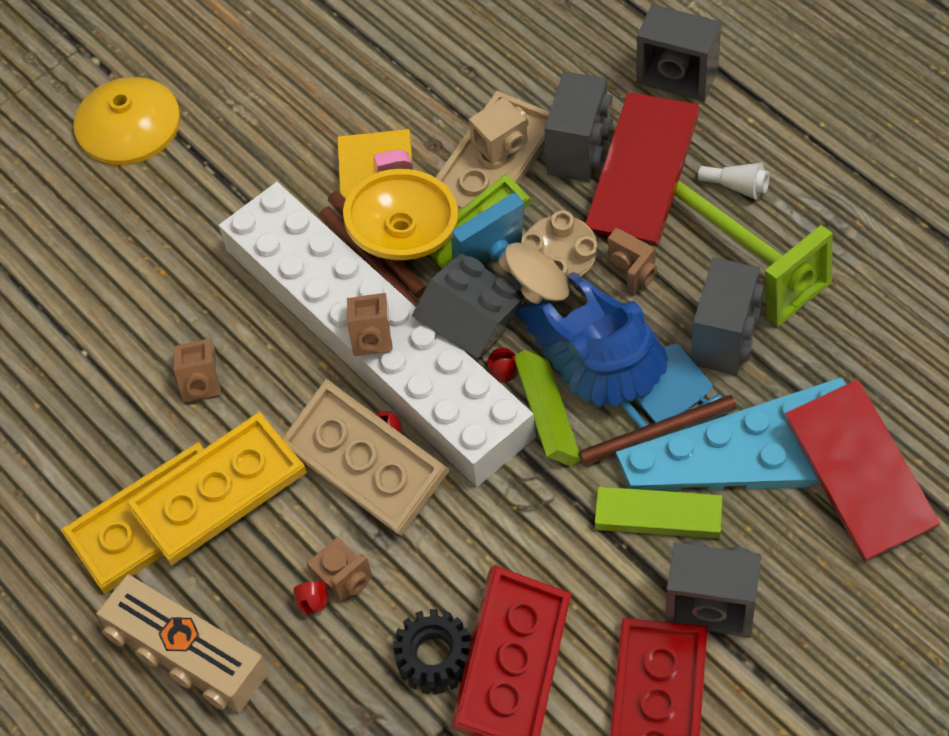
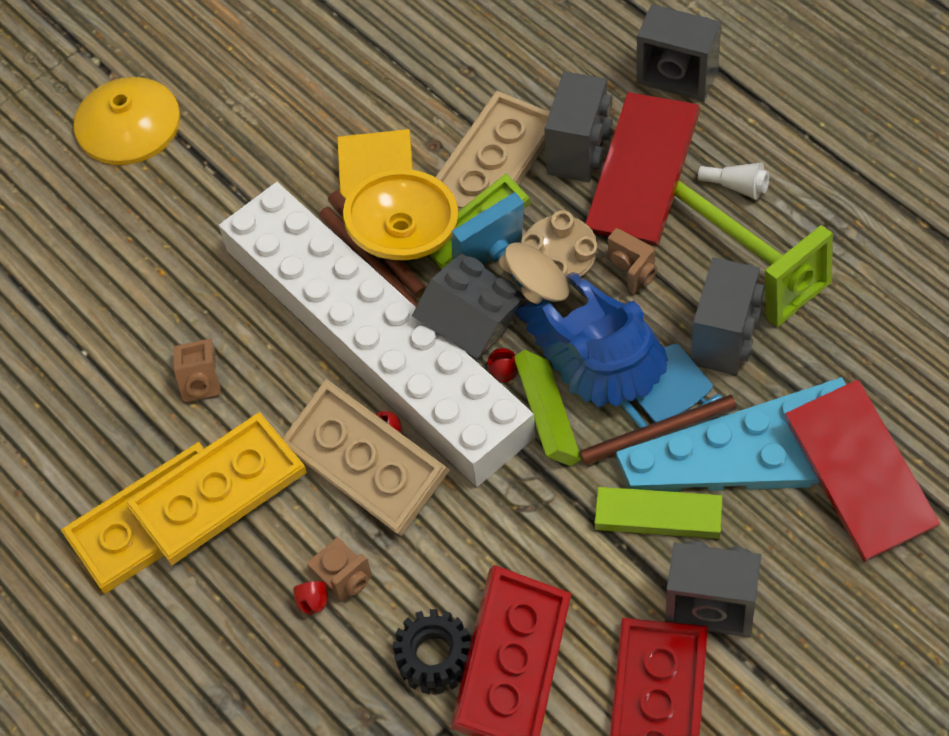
(183, 644): tan brick -> none
(369, 324): medium nougat bracket -> none
(391, 160): bright pink tile -> none
(499, 130): tan brick -> none

